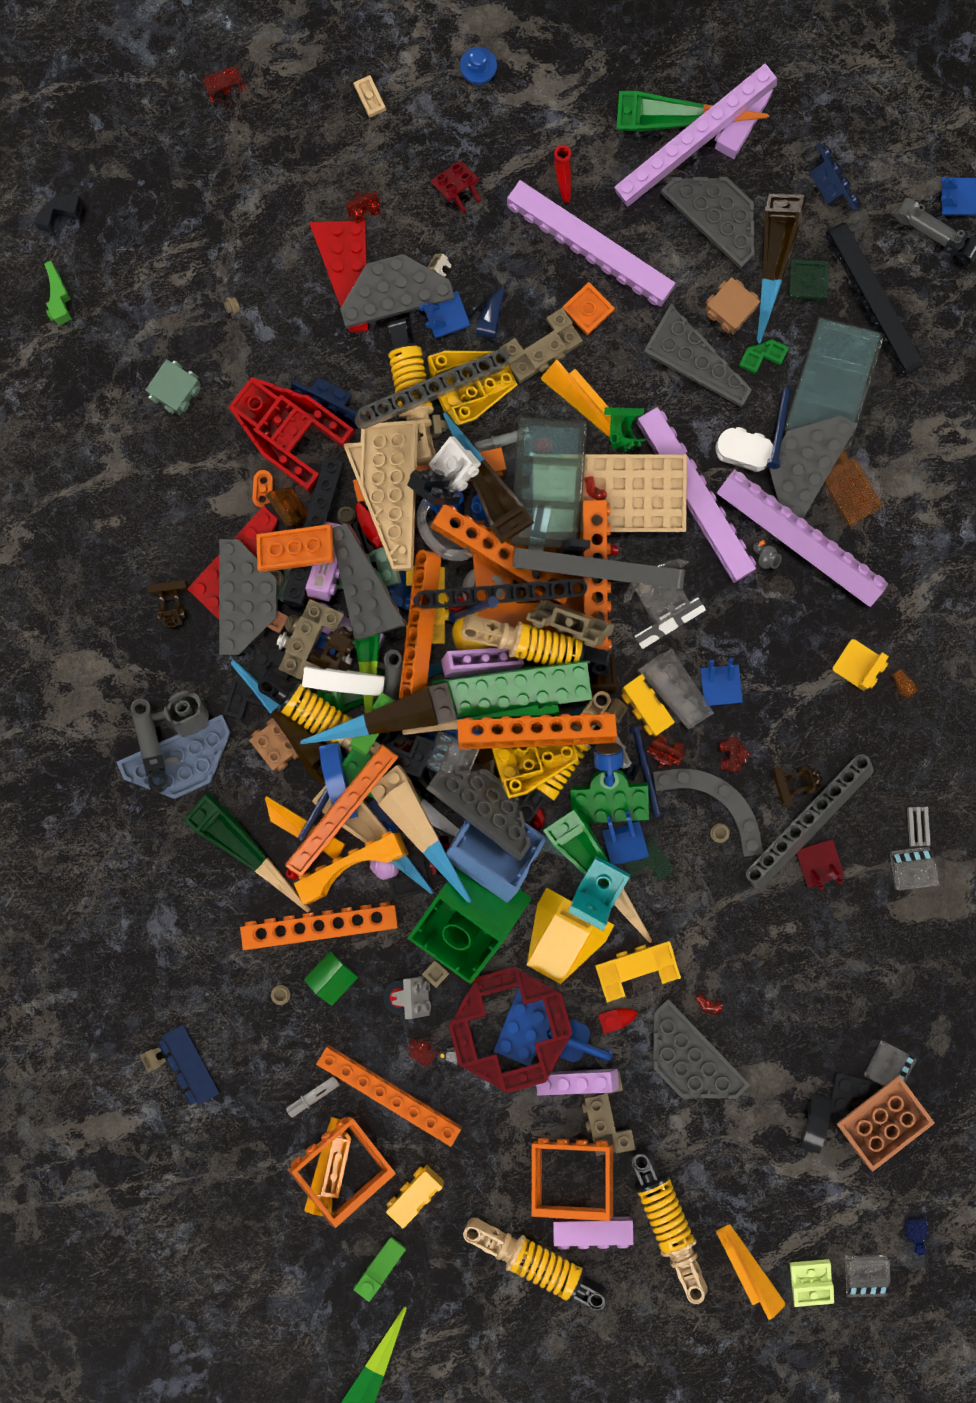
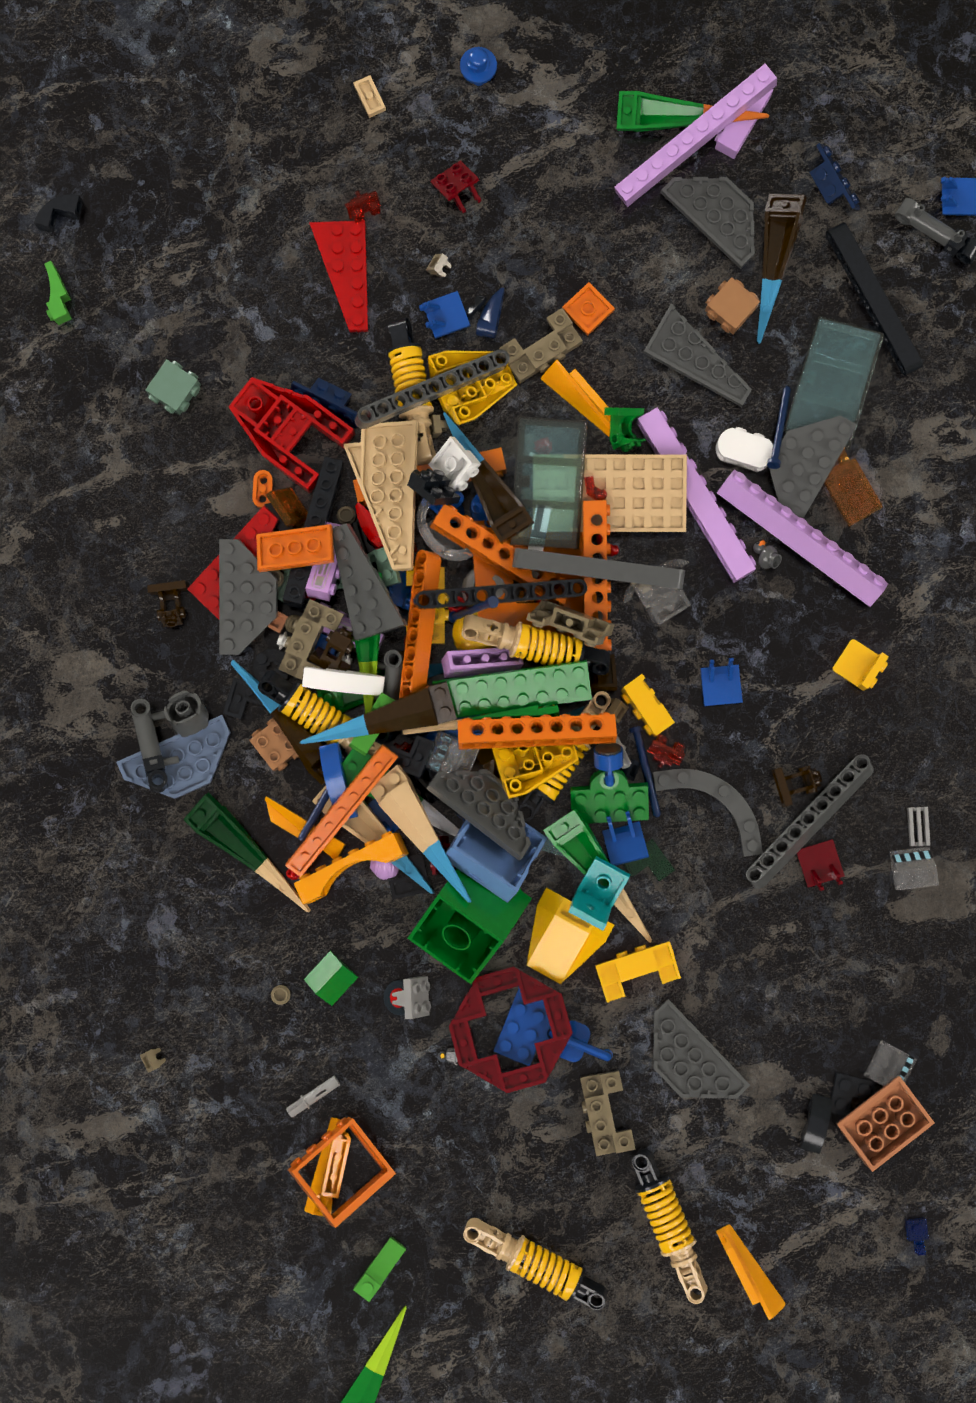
(189, 1062): dark blue windscreen -> none
(222, 81): clear red window -> none
(231, 306): dark tan plate -> none
(251, 940): orange brick -> none
(389, 1095): orange brick -> none
(393, 288): dark grey plate -> none
(414, 1195): yellow wedge -> none
(422, 1052): clear red brick -> none
(435, 974): dark tan tile -> none
(496, 441): light grey axle -> none
(538, 820): red arm -> none
(563, 171): red piece -> none
(566, 1212): orange window -> none
(573, 546): black slope -> none
(580, 1082): lavender brick -> none
(590, 243): lavender brick -> none
(592, 1233): lavender brick -> none
(616, 1019): red plate -> none
(656, 631): sticker -> none
(676, 688): clear wedge -> none
(709, 1007): clear red arm -> none
(719, 833): dark tan plate -> none
(732, 745): clear red hips -> none
(769, 350): green tile -> none
(808, 279): clear green plate -> none
(812, 1283): yellowish green slope -> none
(867, 1276): clear slope -> none
(905, 684): clear orange cone -> none

